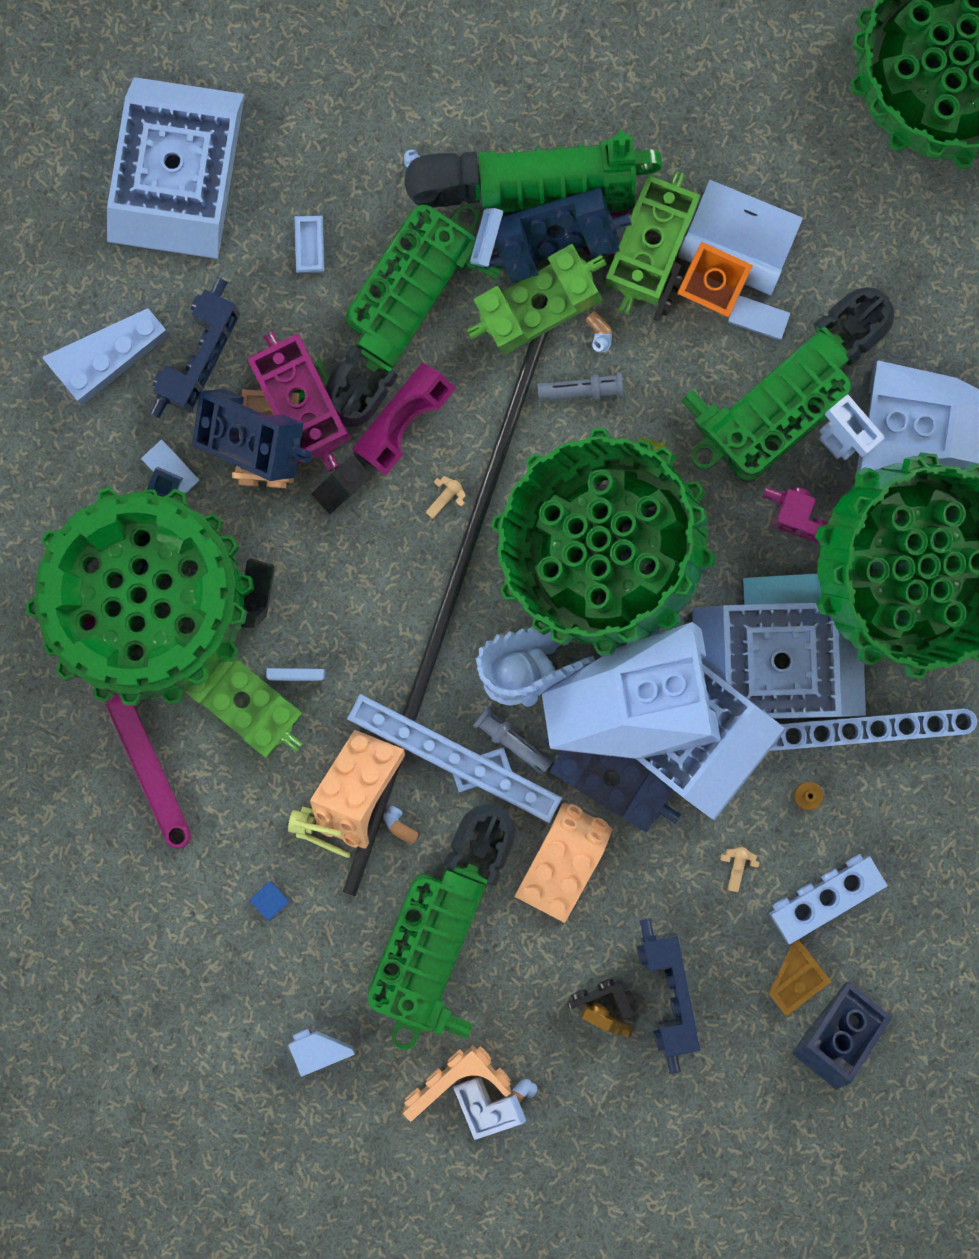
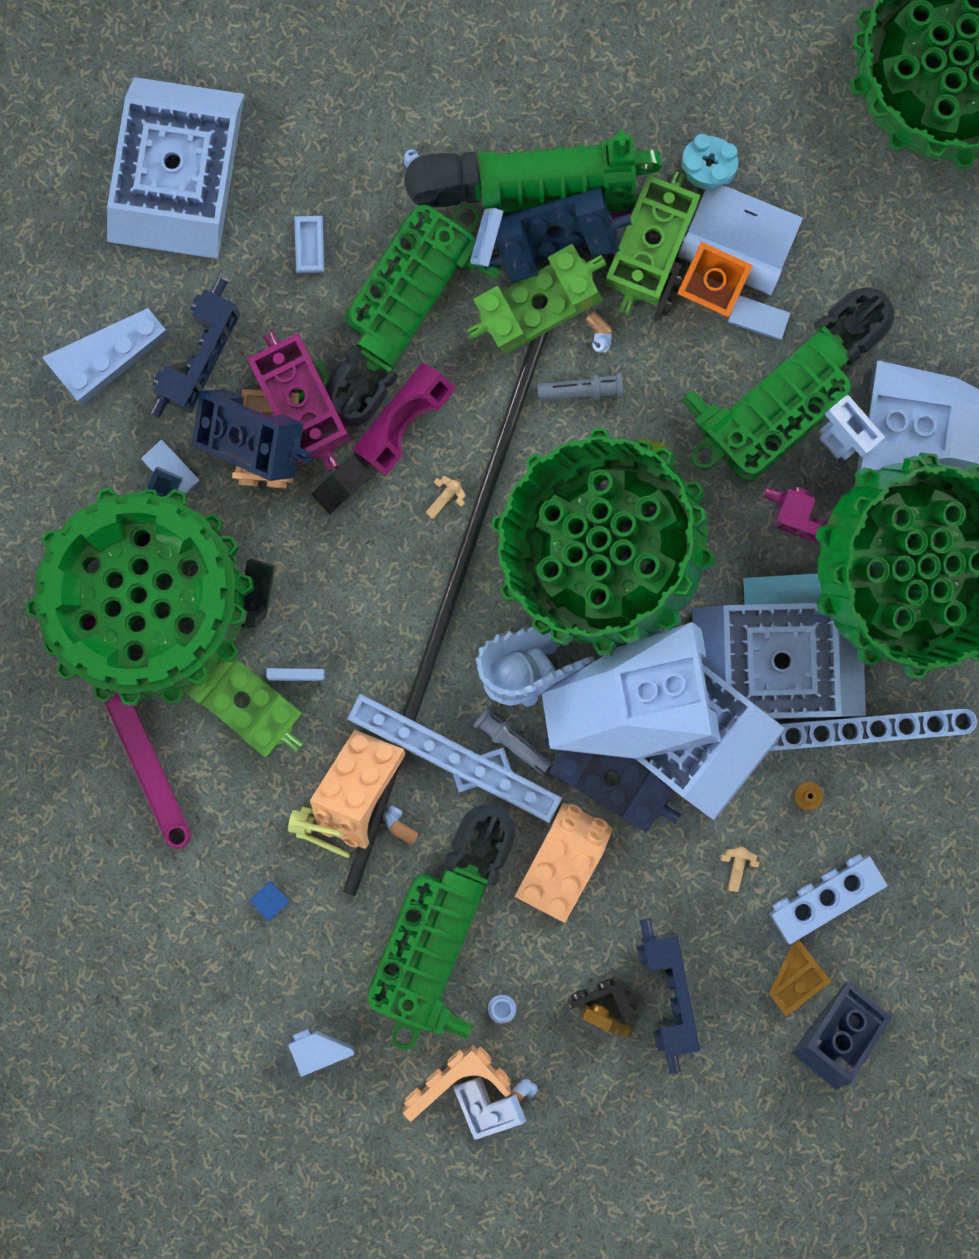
(501, 1009): none -> light blue plate
(709, 148): none -> medium azure plate

